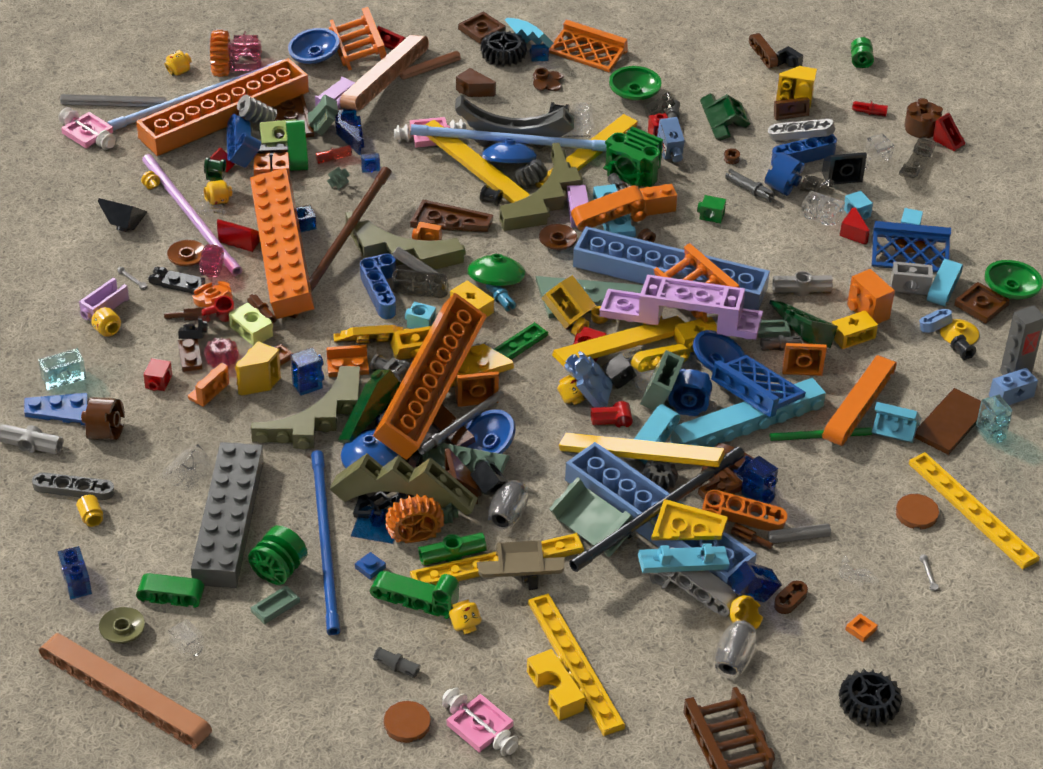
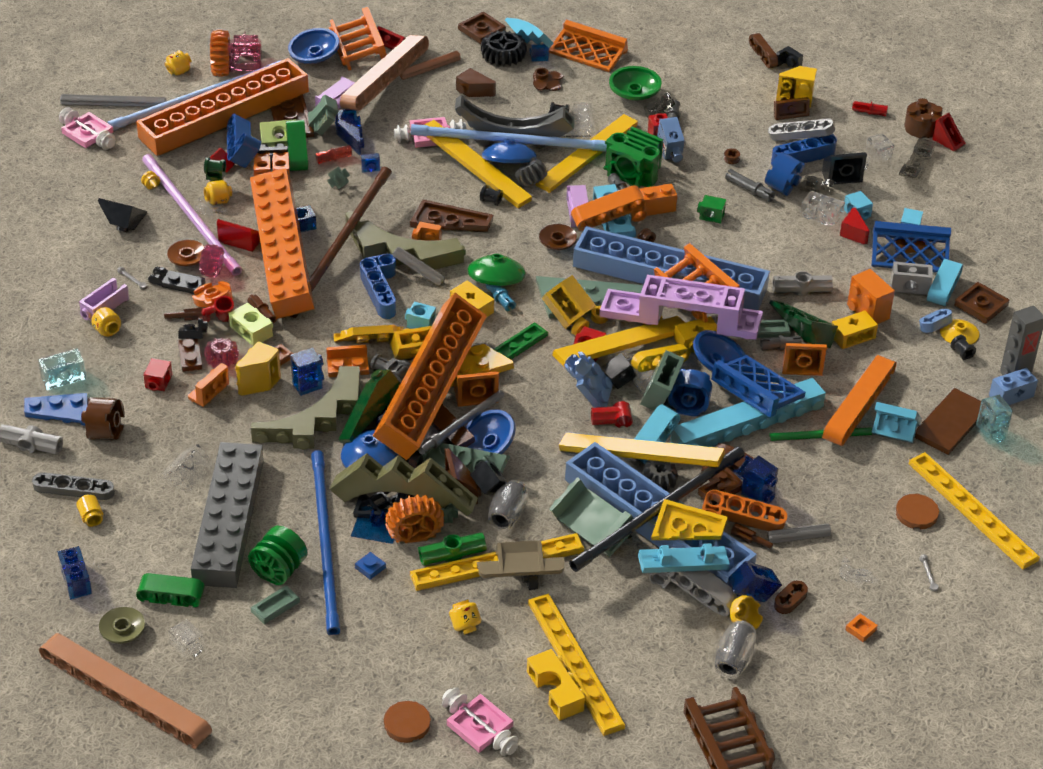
(255, 110): light grey piece -> none
(396, 662): dark grey pin -> none
(417, 594): green beam -> none
(420, 284): clear smoke beam -> none
(550, 196): olive arch -> none
(569, 391): yellow head -> none
(722, 113): dark green plate -> none
(862, 52): green wheel -> none
(868, 703): black gear -> none
(1013, 279): green dish -> none

